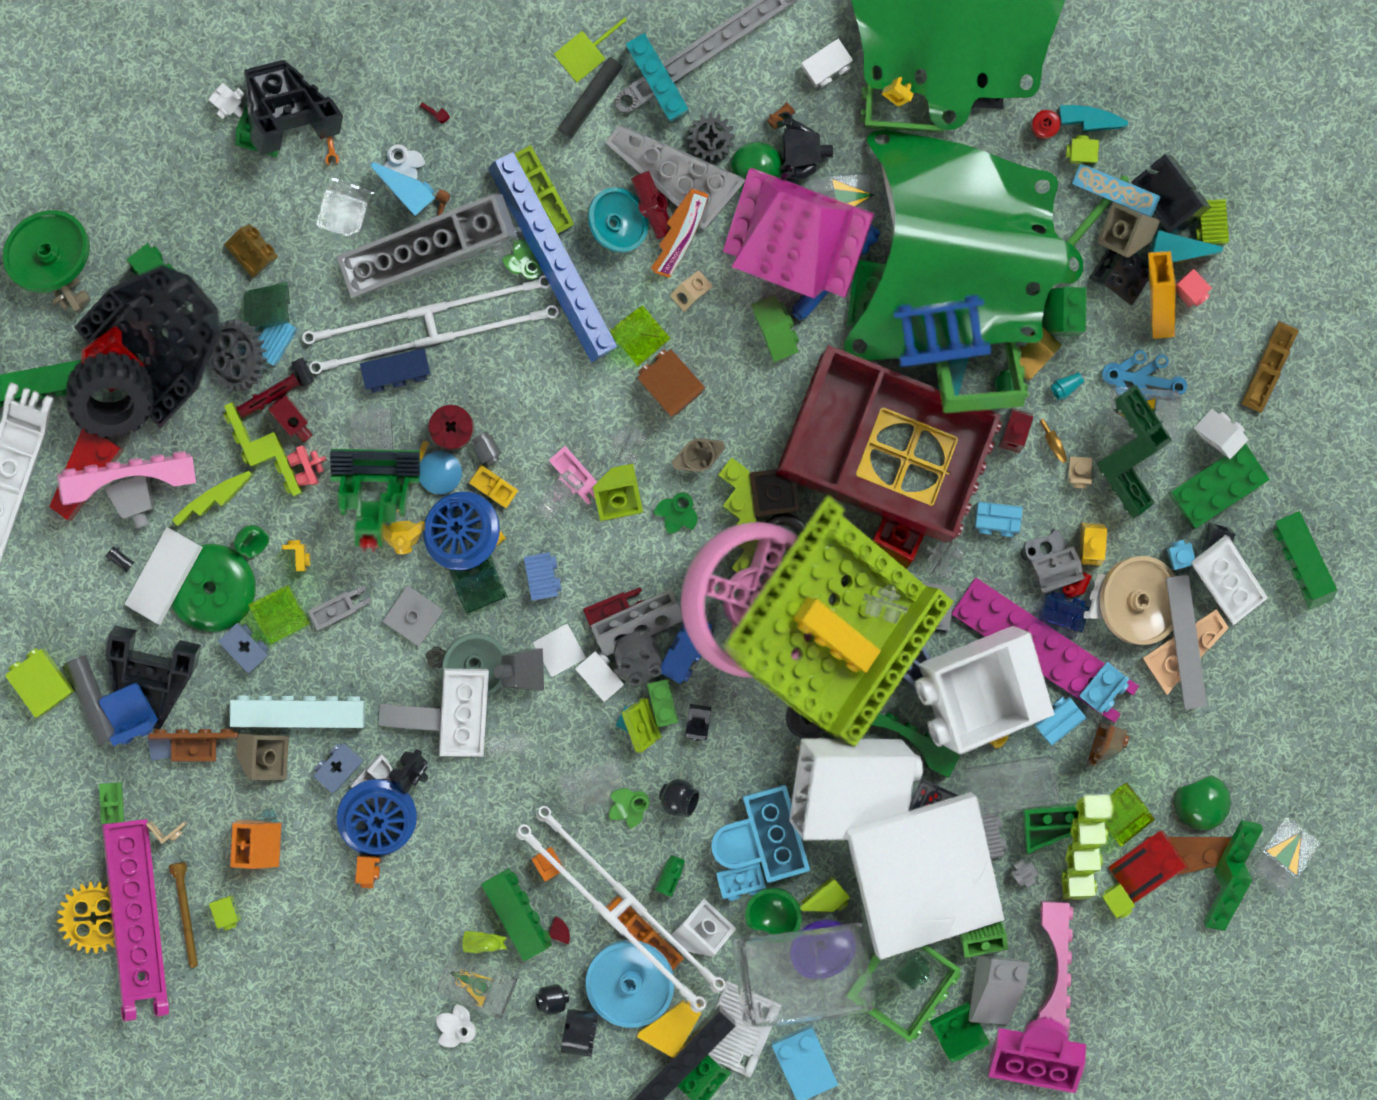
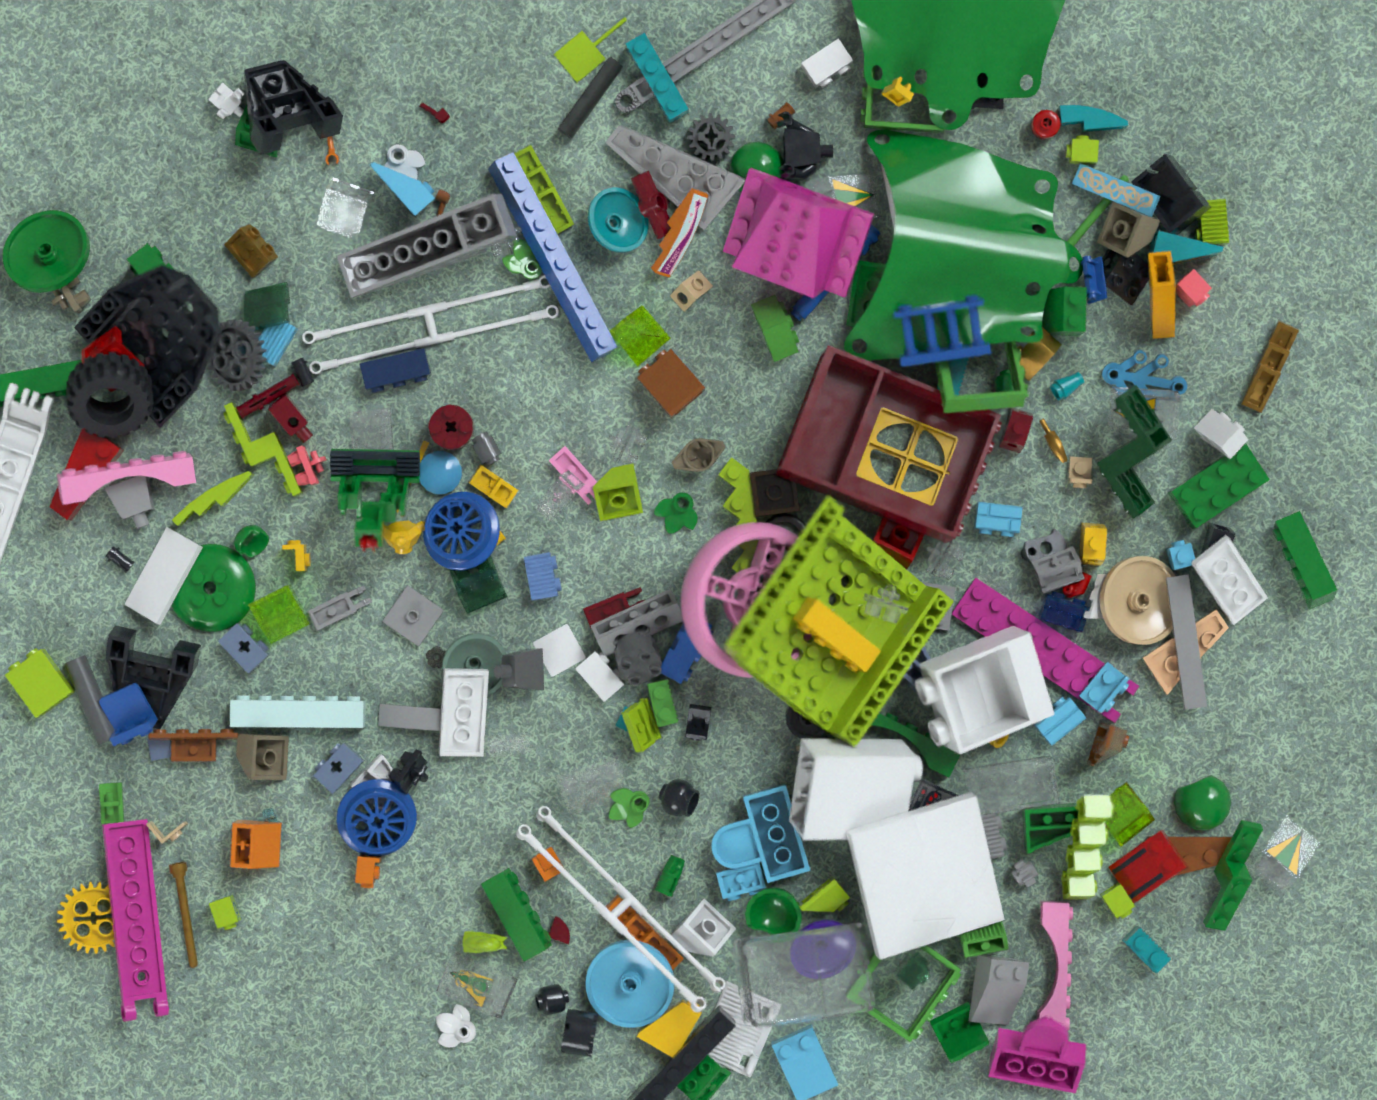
(1094, 279): none -> blue hinge
(1146, 949): none -> teal brick

